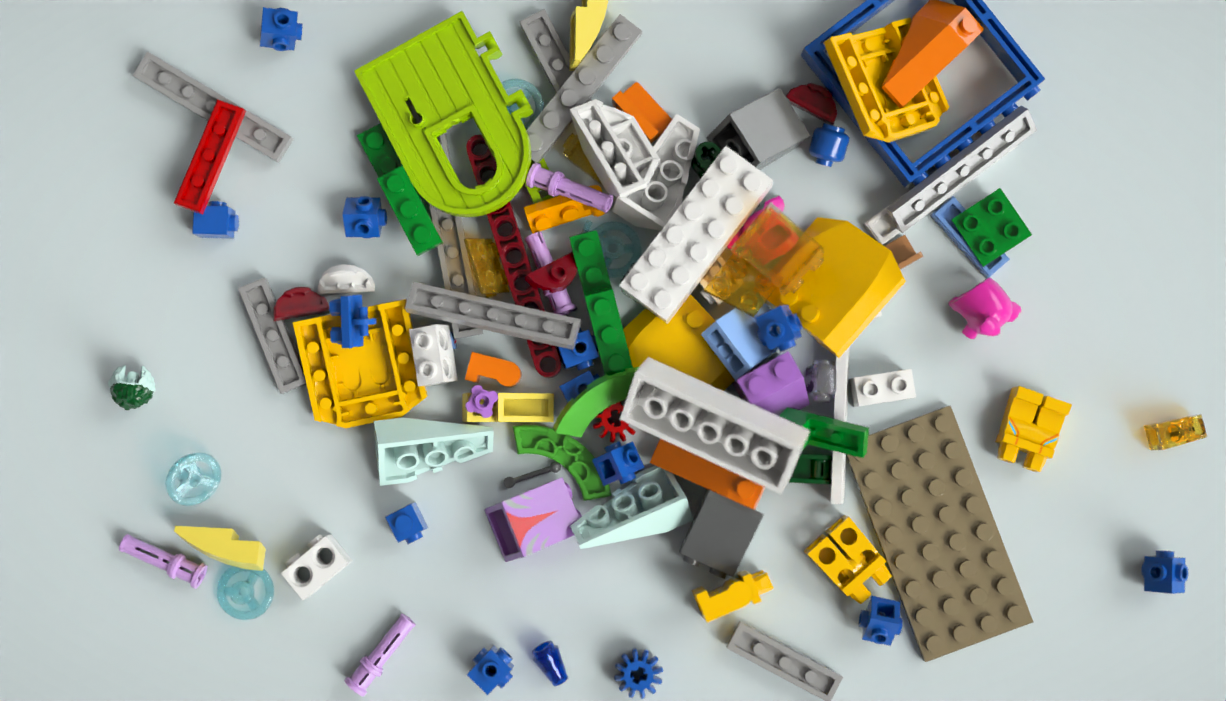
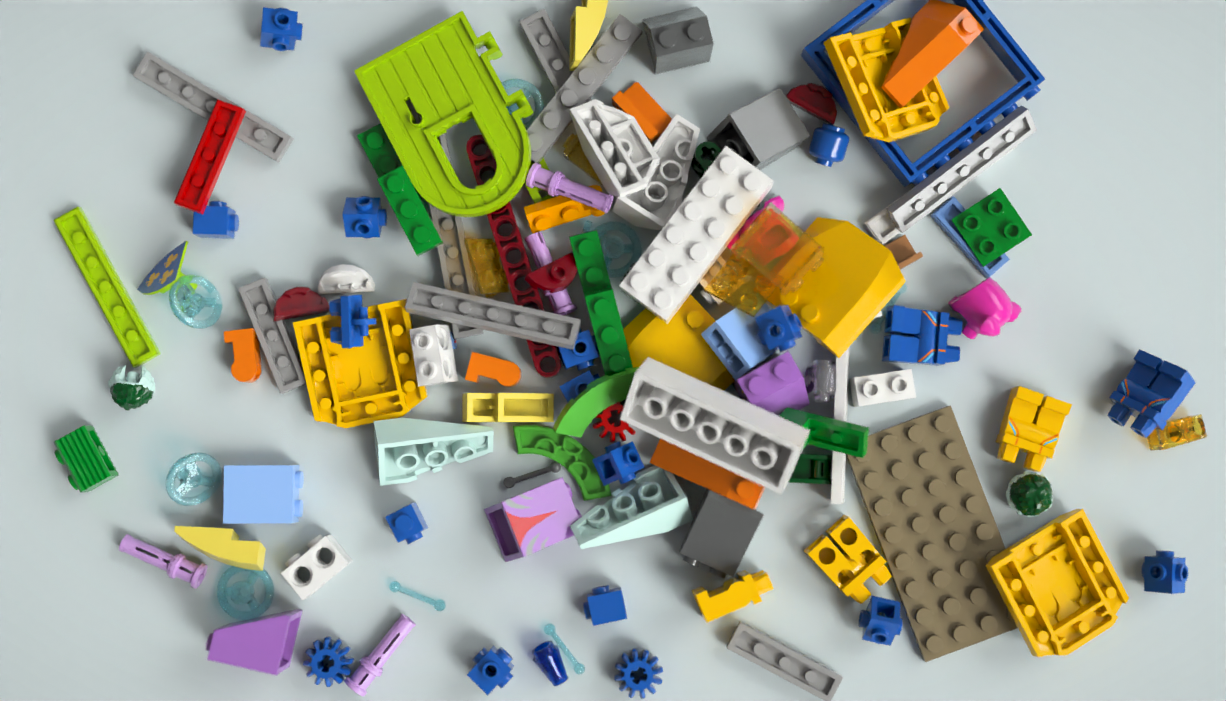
(85, 459): none -> green brick
(107, 287): none -> lime tile
(165, 272): none -> blue shield
(191, 303): none -> clear light blue piece
(246, 354): none -> orange leg
(257, 643): none -> medium lavender slope
(262, 494): none -> light blue brick
(335, 671): none -> blue gear
(439, 605): none -> clear light blue hinge
(473, 402): medium lavender plate -> none
(550, 629): none -> clear light blue hinge
(605, 605): none -> blue brick
(678, 39): none -> dark grey slope
(876, 327): none -> clear light blue hinge
(929, 339): none -> blue hips
(1029, 494): none -> dark green piece
(1059, 585): none -> yellow wedge
(1149, 393): none -> blue hips

